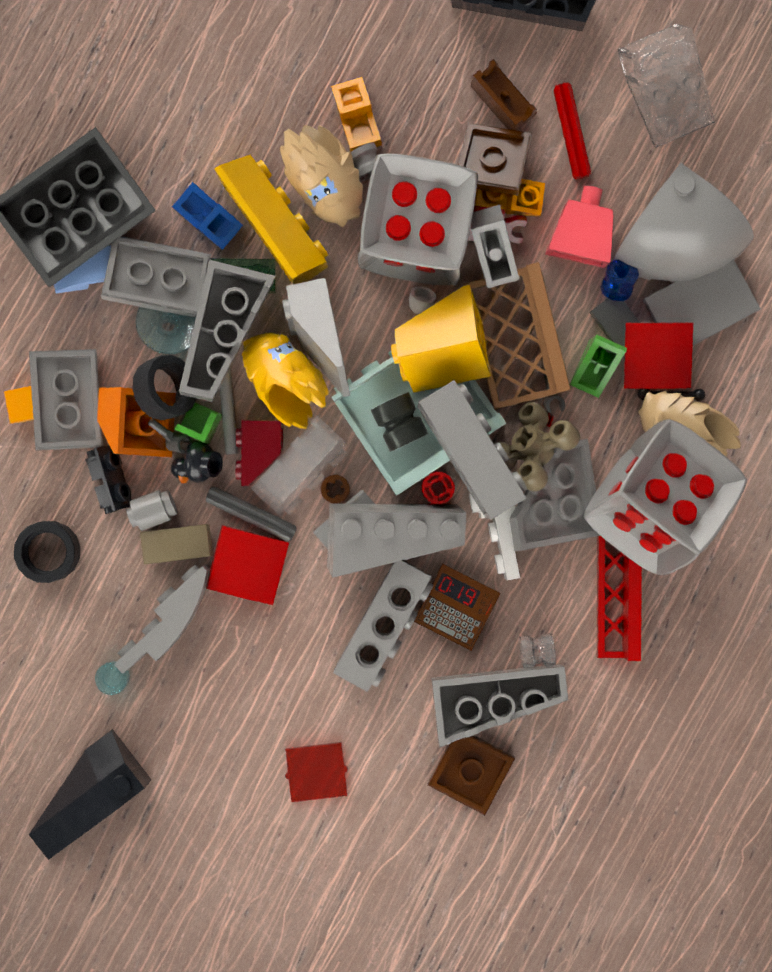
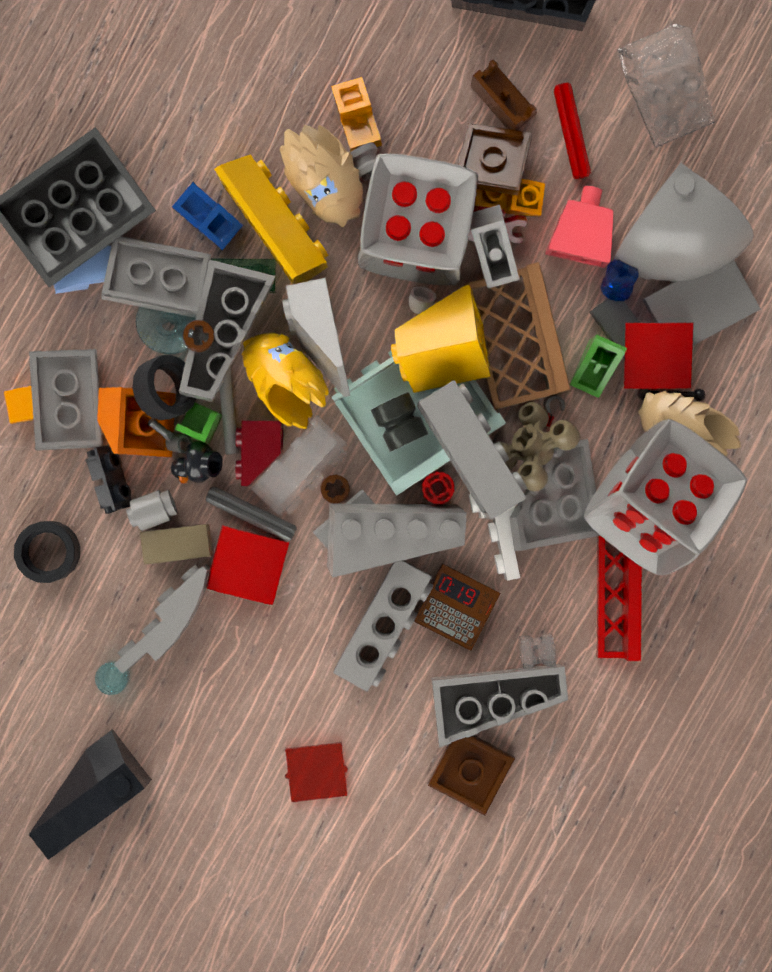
(207, 330): none -> reddish brown bush

